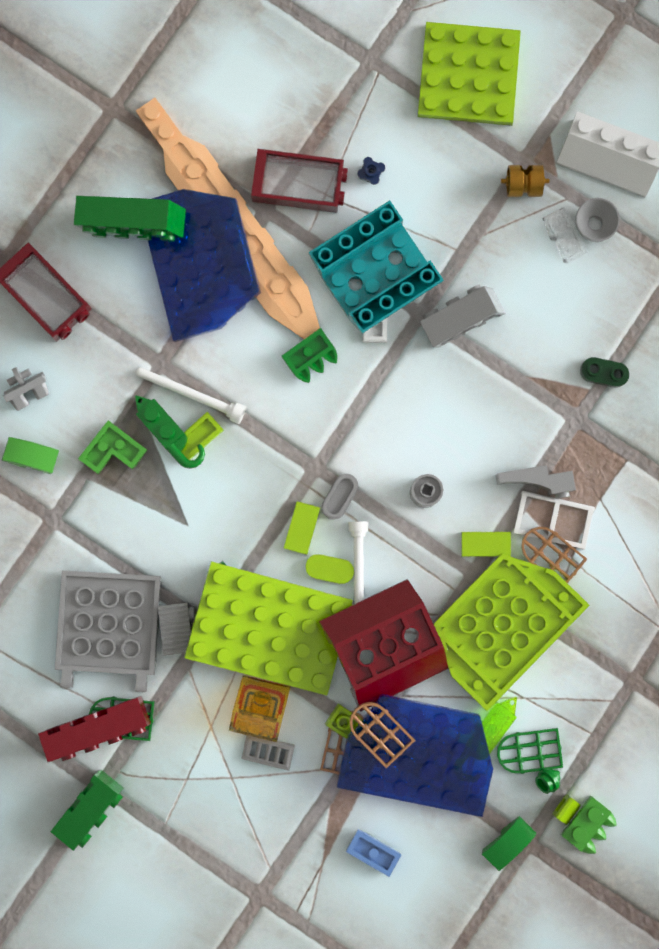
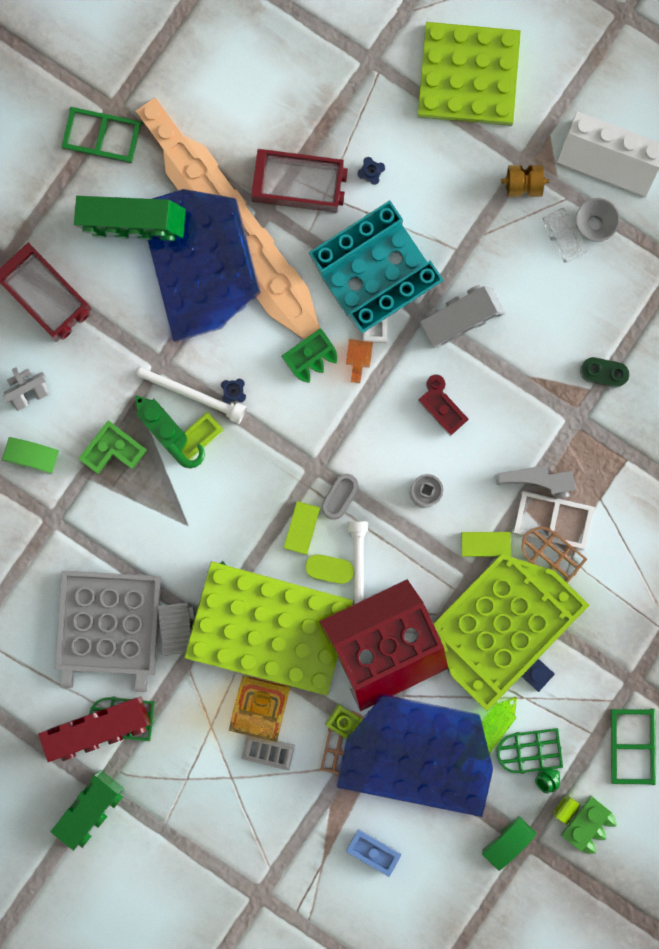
(97, 151): none -> green window
(228, 396): none -> dark blue plate
(359, 356): none -> clear orange plate
(366, 729): medium nougat window -> none
(441, 406): none -> dark red hinge
(538, 675): none -> dark blue plate
(614, 746): none -> green window

